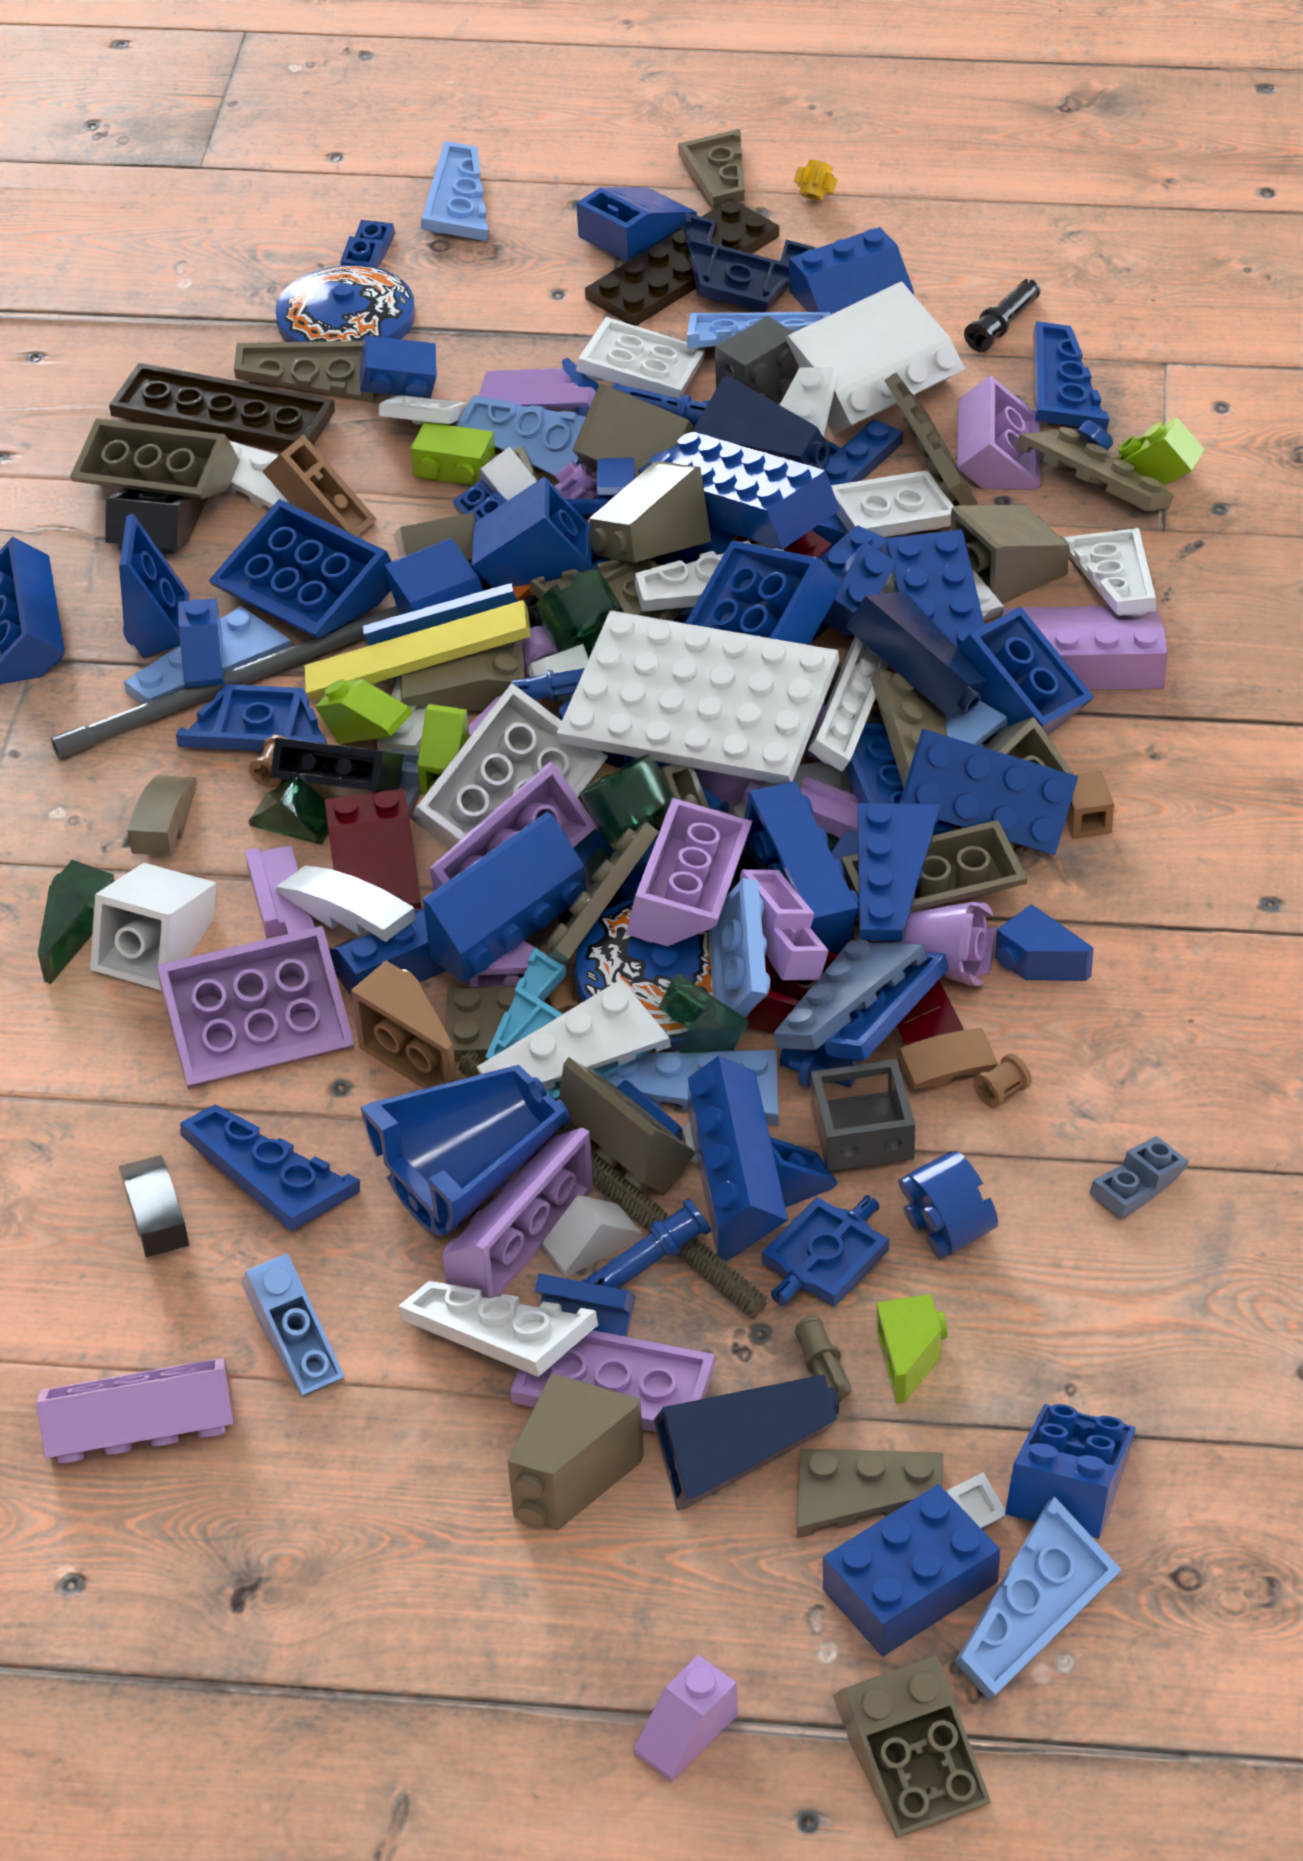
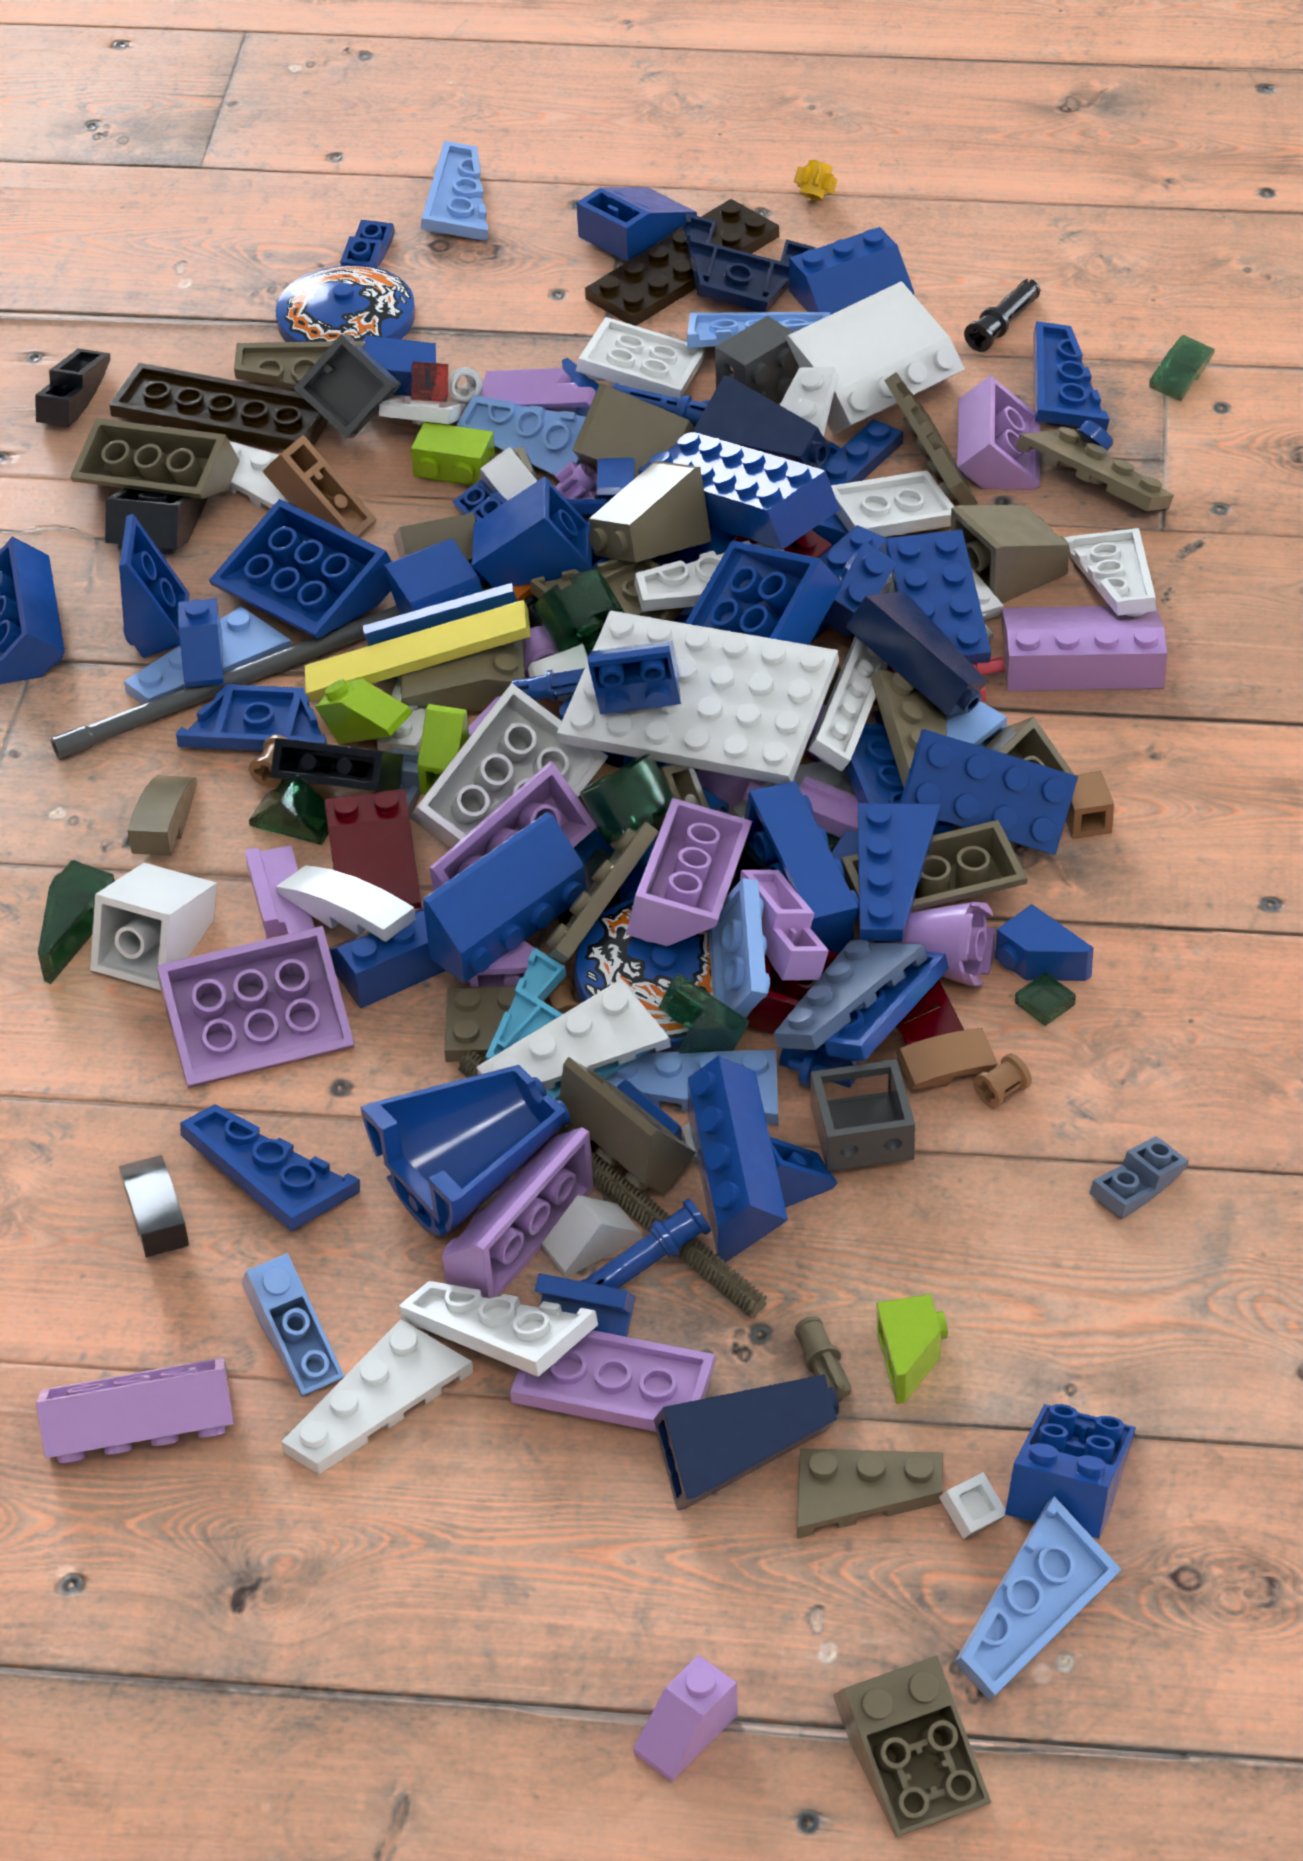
(71, 387): none -> black slope
(347, 386): none -> dark grey piece
(375, 1394): none -> white wing
(402, 1027): medium nougat slope -> none
(429, 381): none -> clear red tile
(472, 386): none -> white cone
(572, 1450): dark tan slope -> none
(635, 677): none -> blue slope
(716, 166): dark tan wing -> none
(825, 1251): blue plate -> none
(910, 1569): blue brick -> none
(948, 1203): blue brick -> none
(1024, 672): blue slope -> none
(1045, 998): none -> clear green tile
(1163, 452): lime slope -> none
(1181, 367): none -> clear green slope

